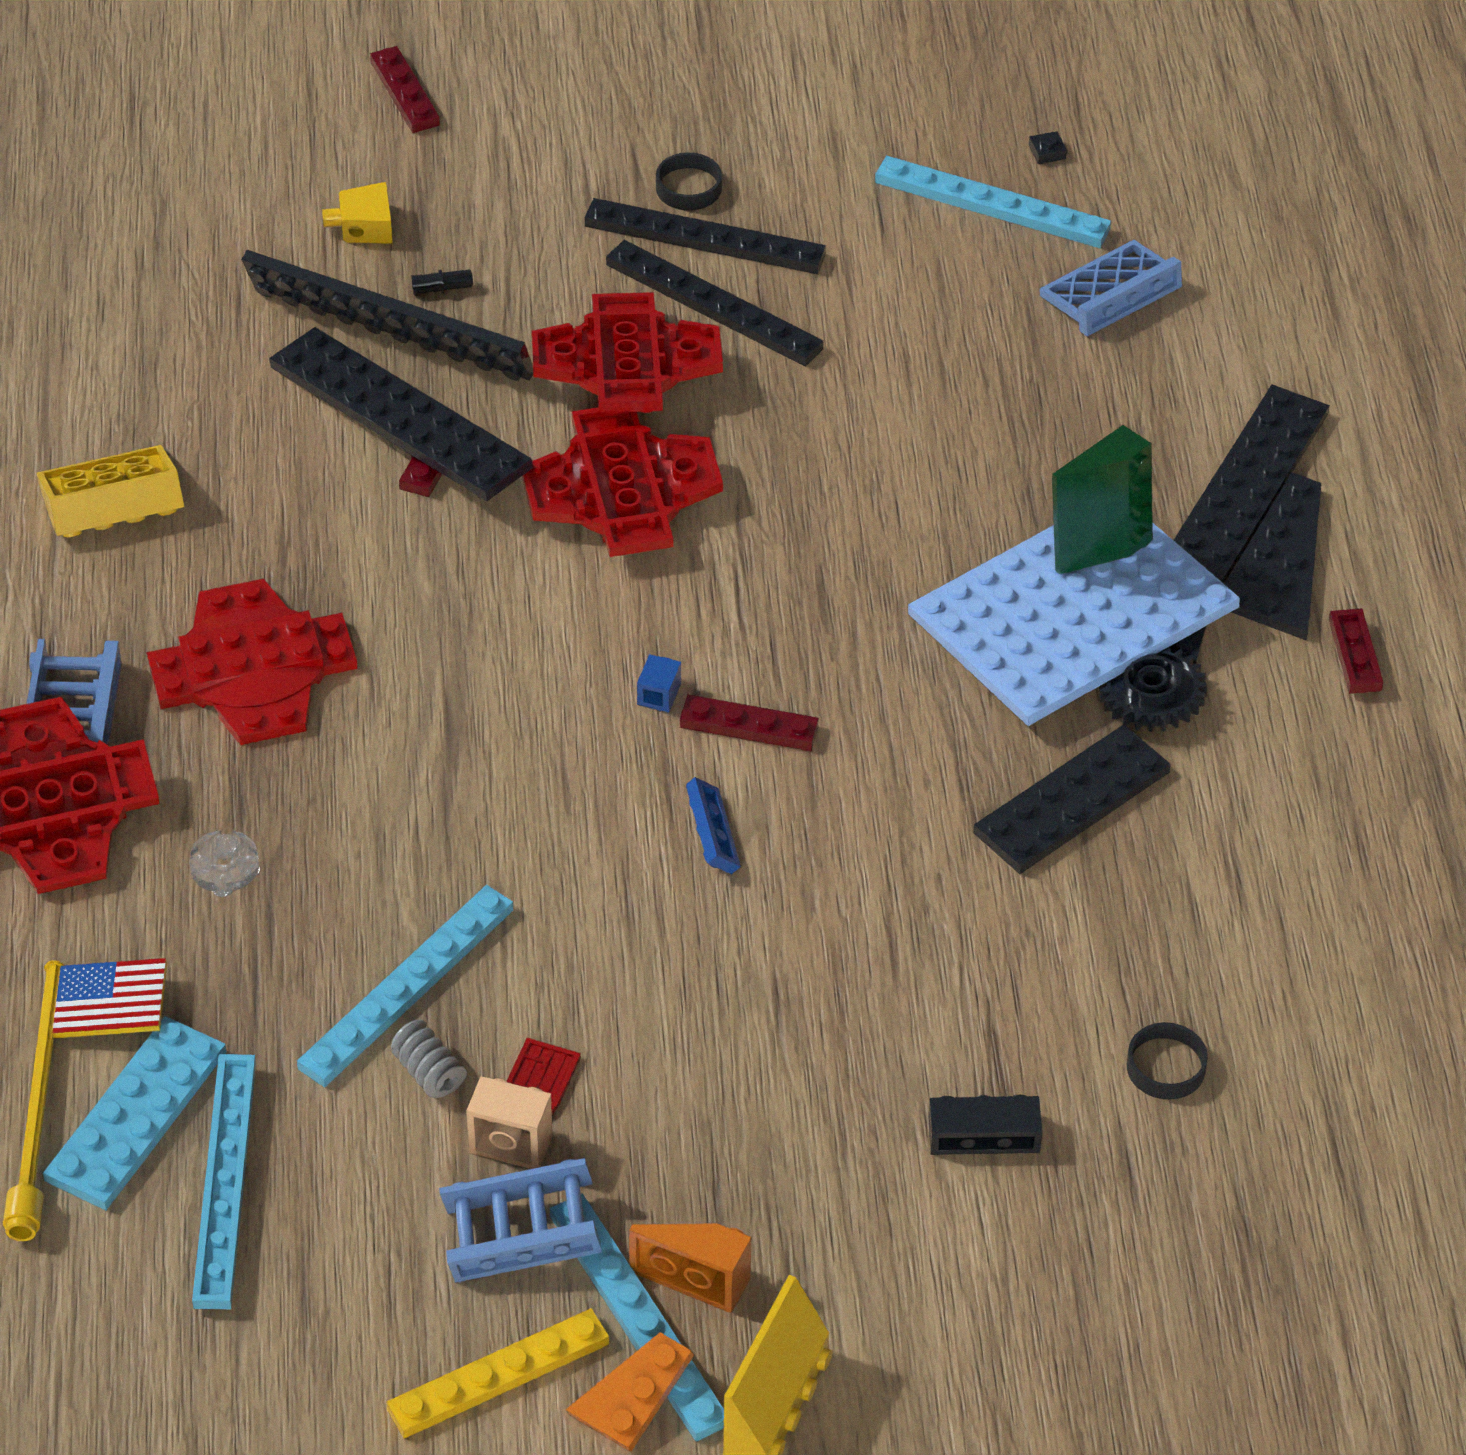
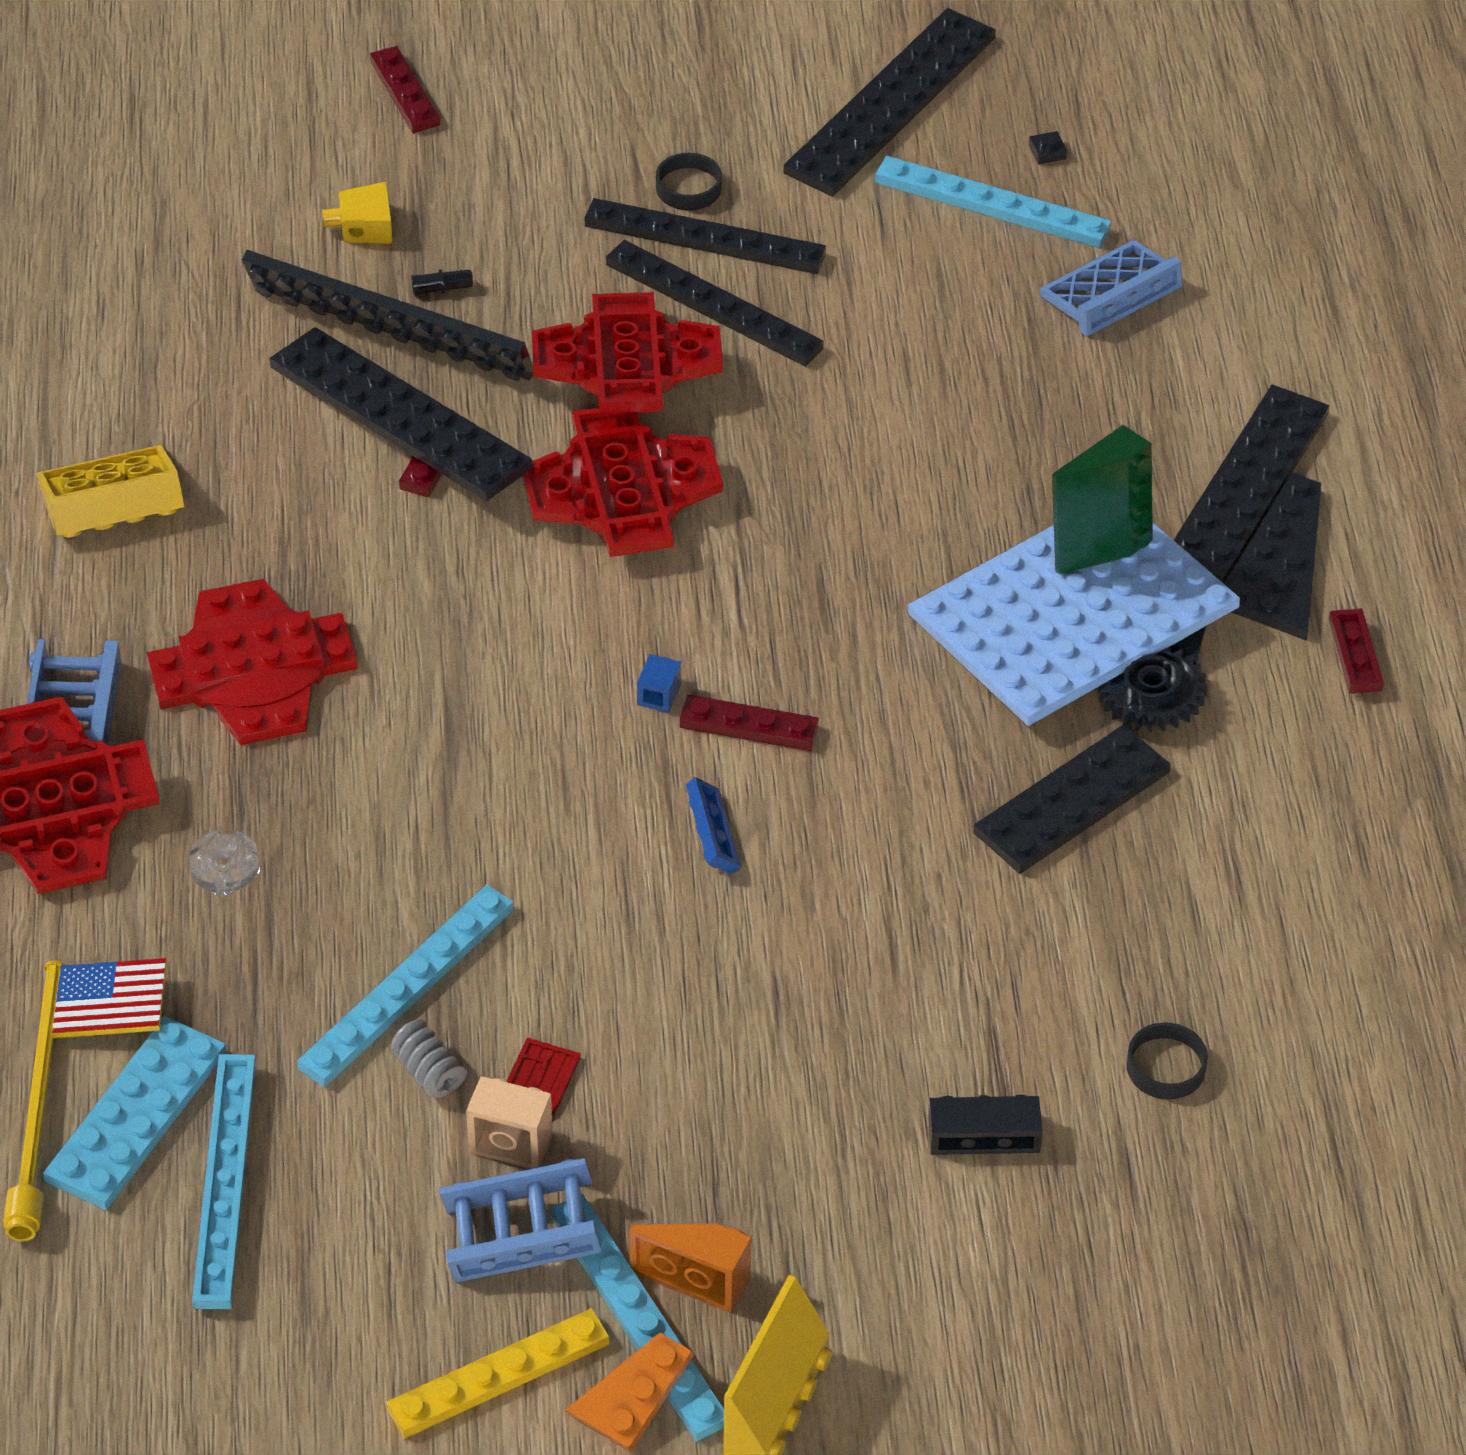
(889, 102): none -> black plate

